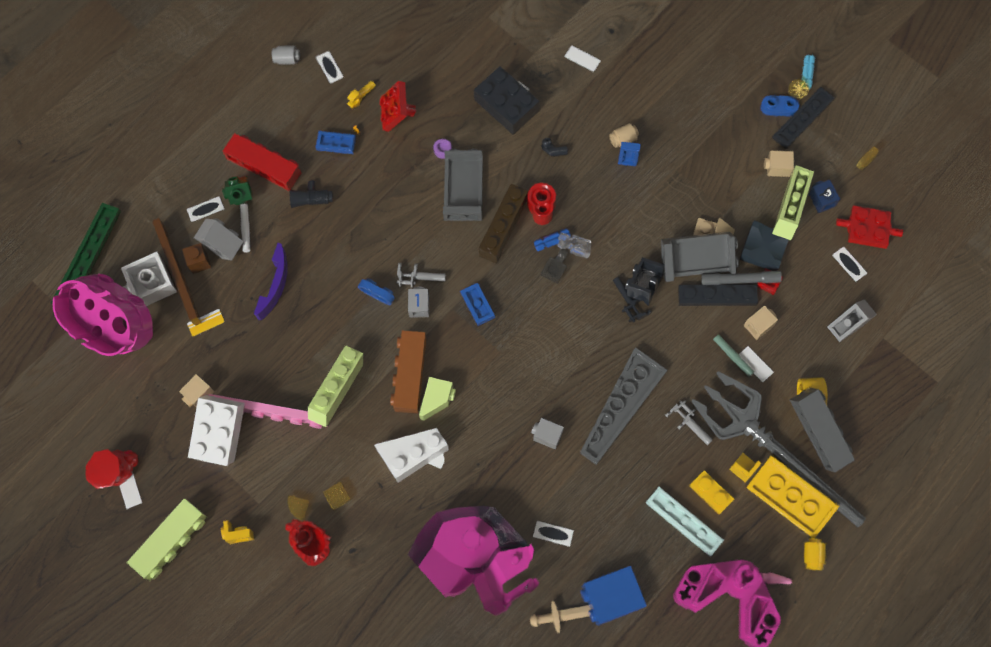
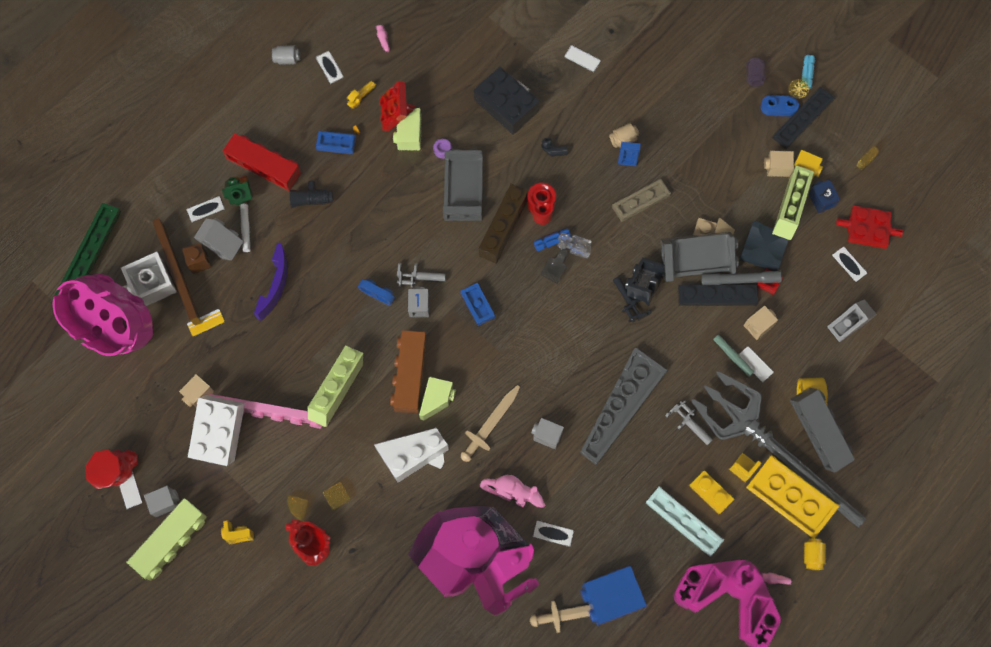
(161, 501): none -> light grey brick
(382, 35): none -> bright pink piece
(409, 132): none -> yellowish green slope
(478, 439): none -> tan sword
(510, 487): none -> bright pink animal
(641, 200): none -> dark tan tile
(755, 72): none -> clear purple brick
(810, 162): none -> yellow brick

